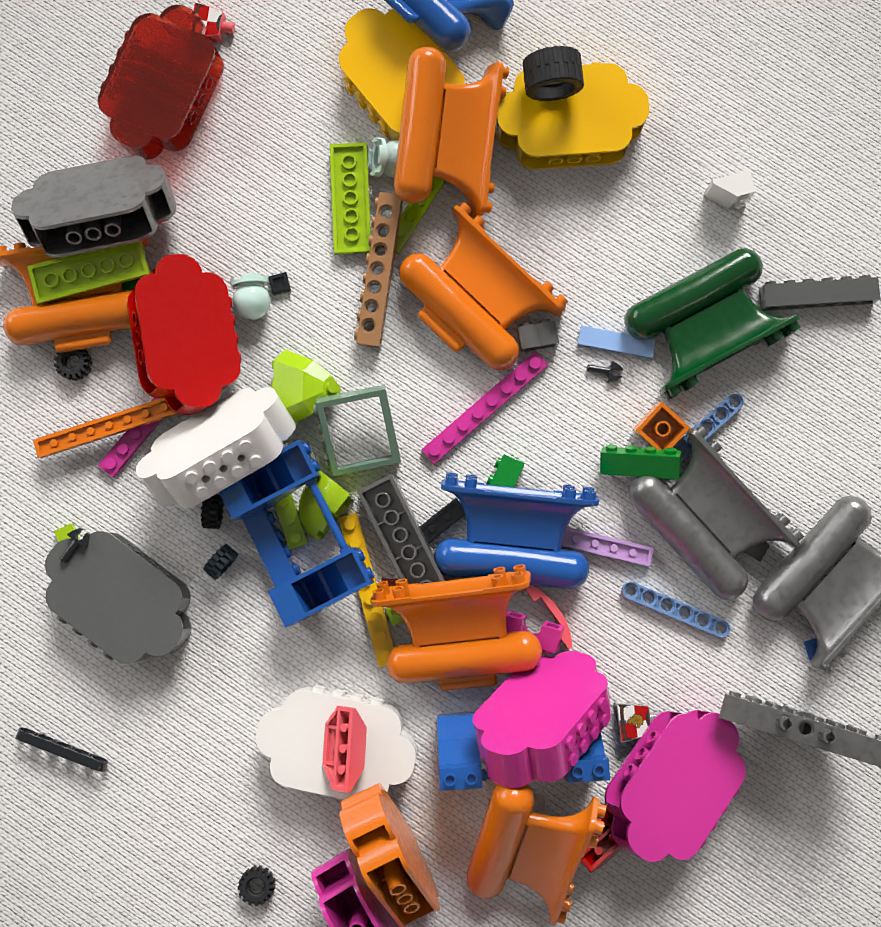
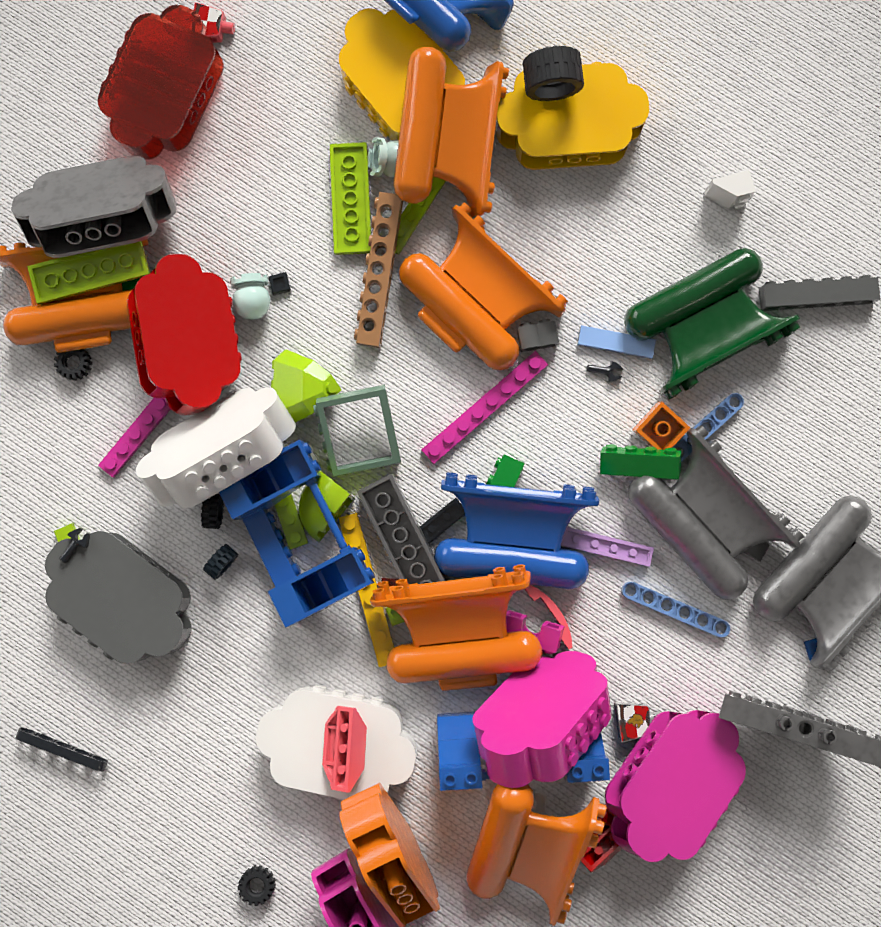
(102, 428): orange plate -> none

